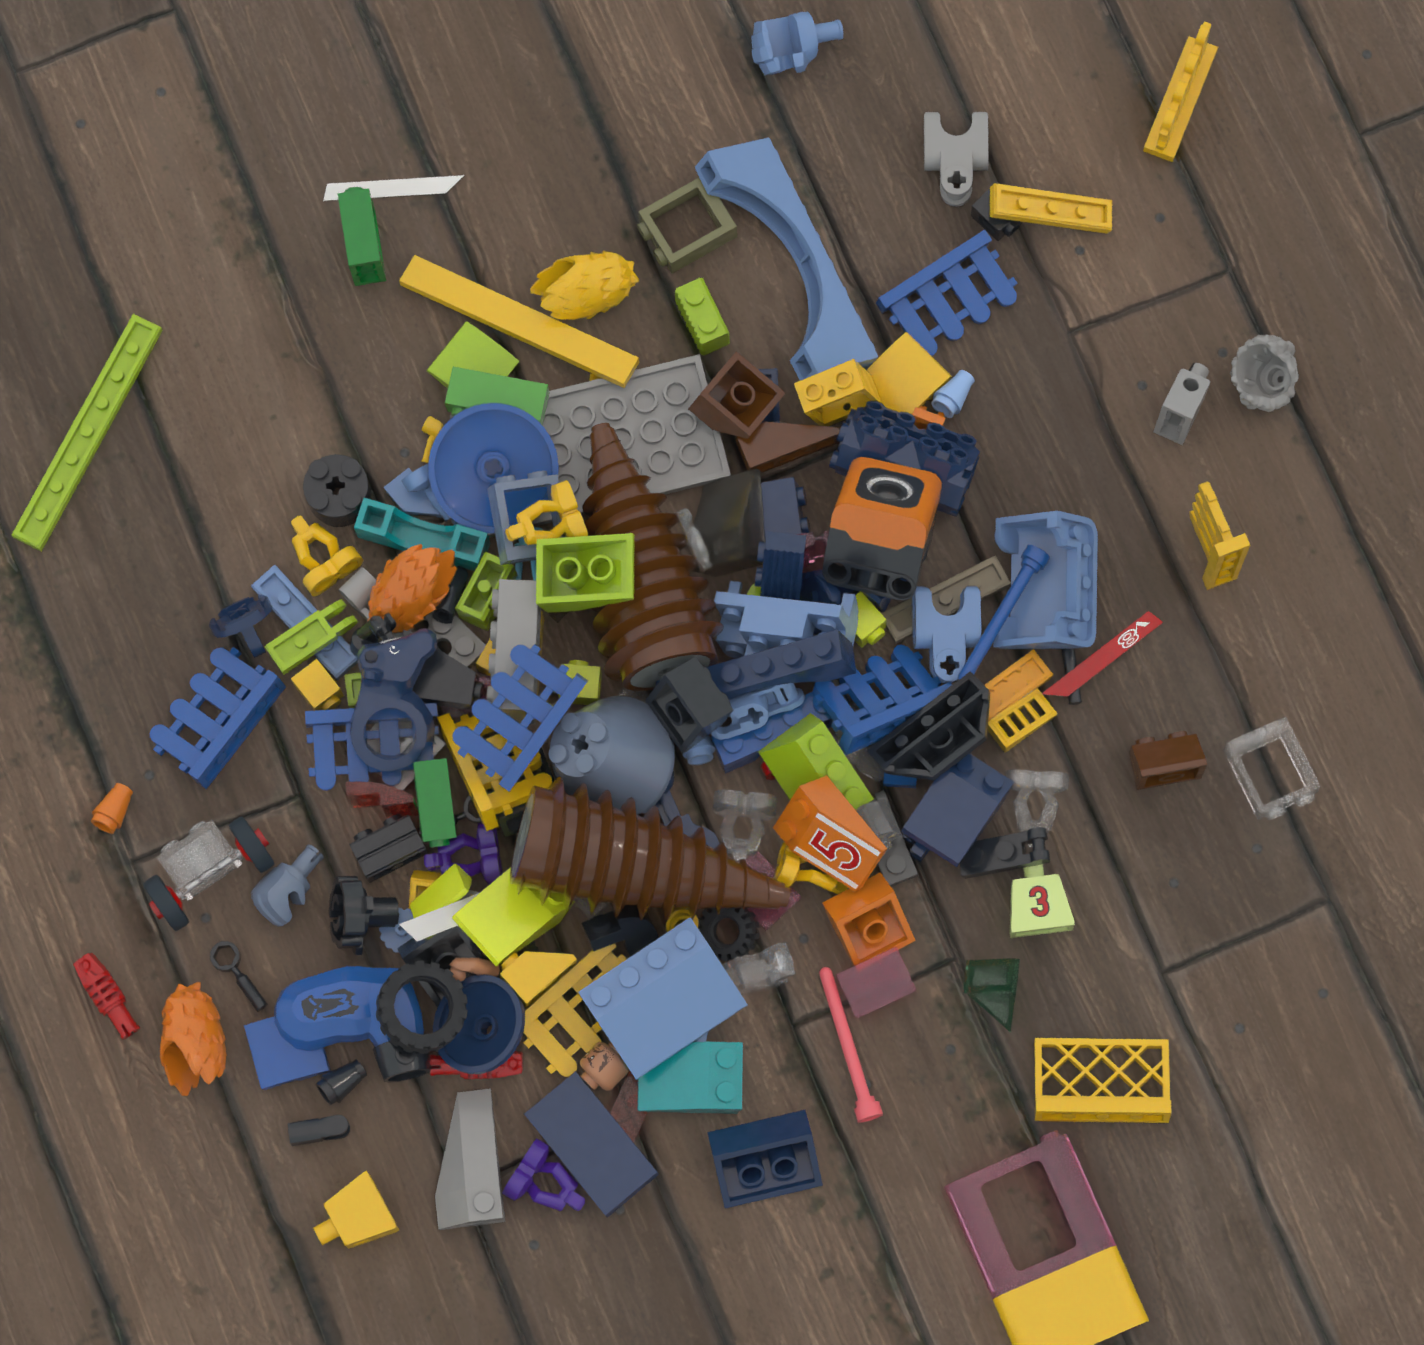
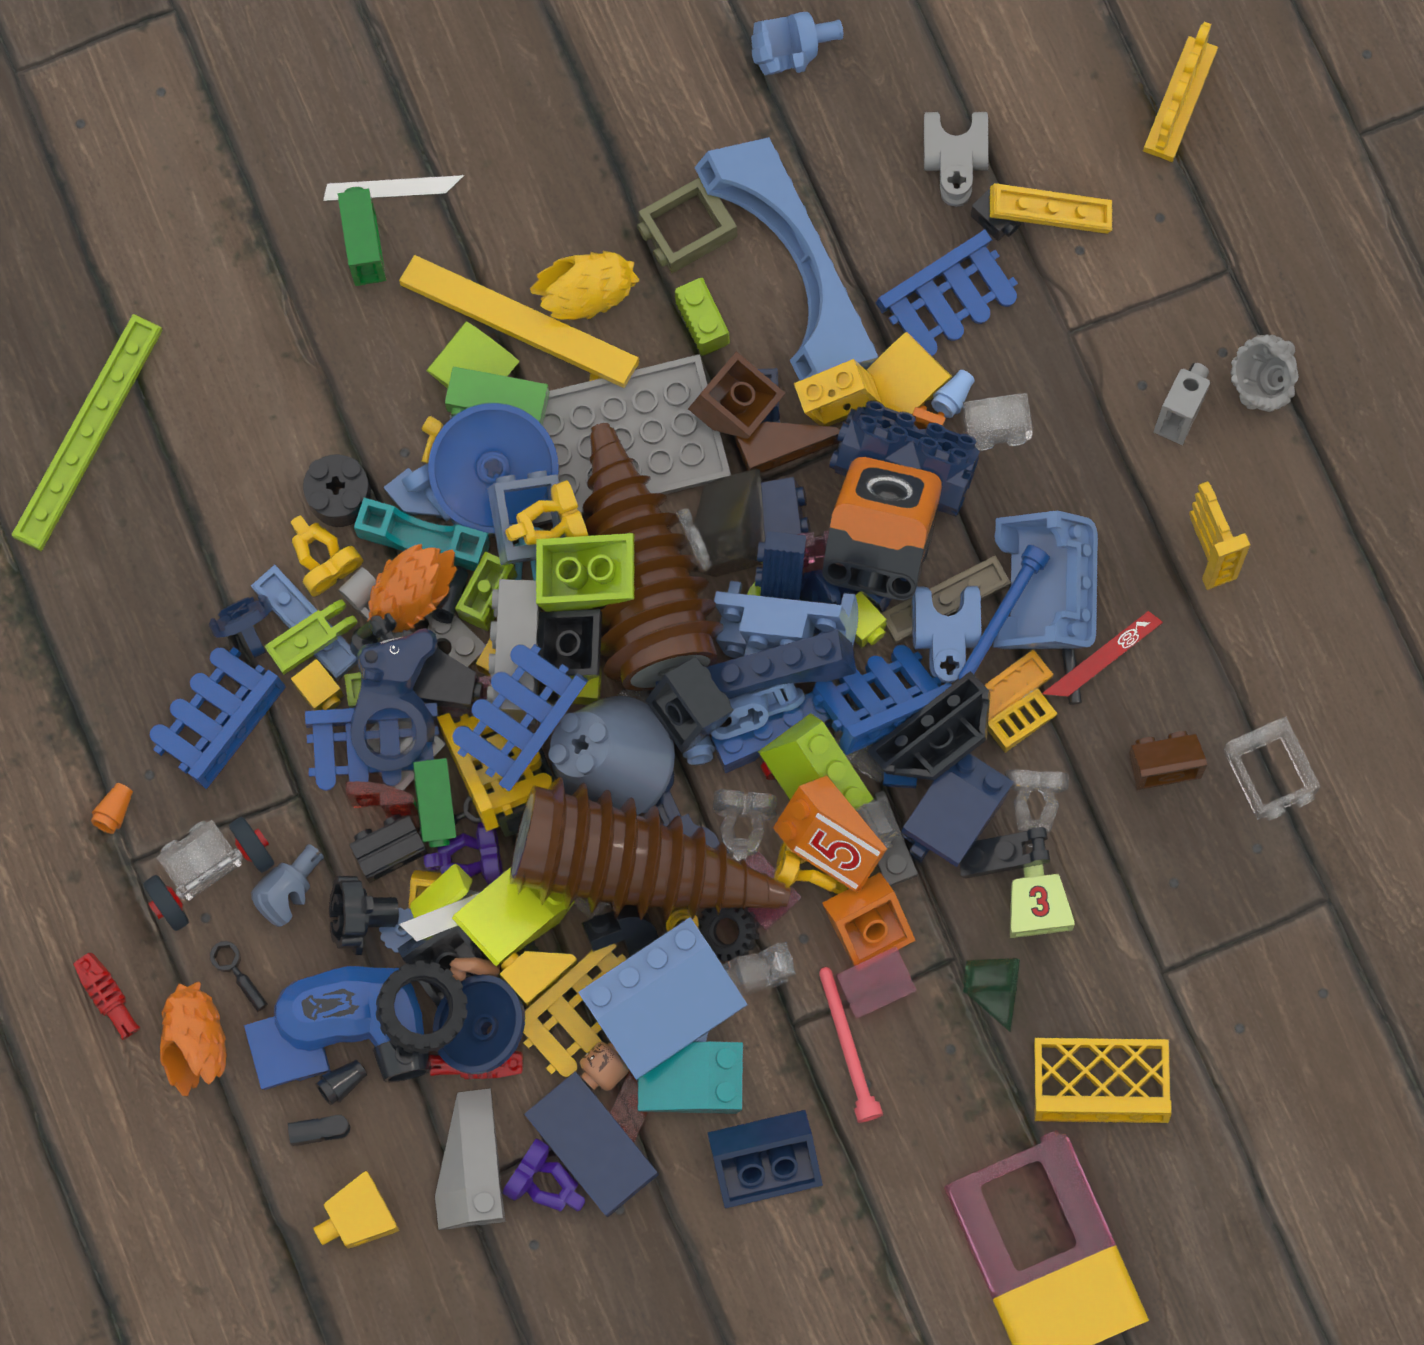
(572, 640): none -> black slope
(998, 420): none -> clear brick

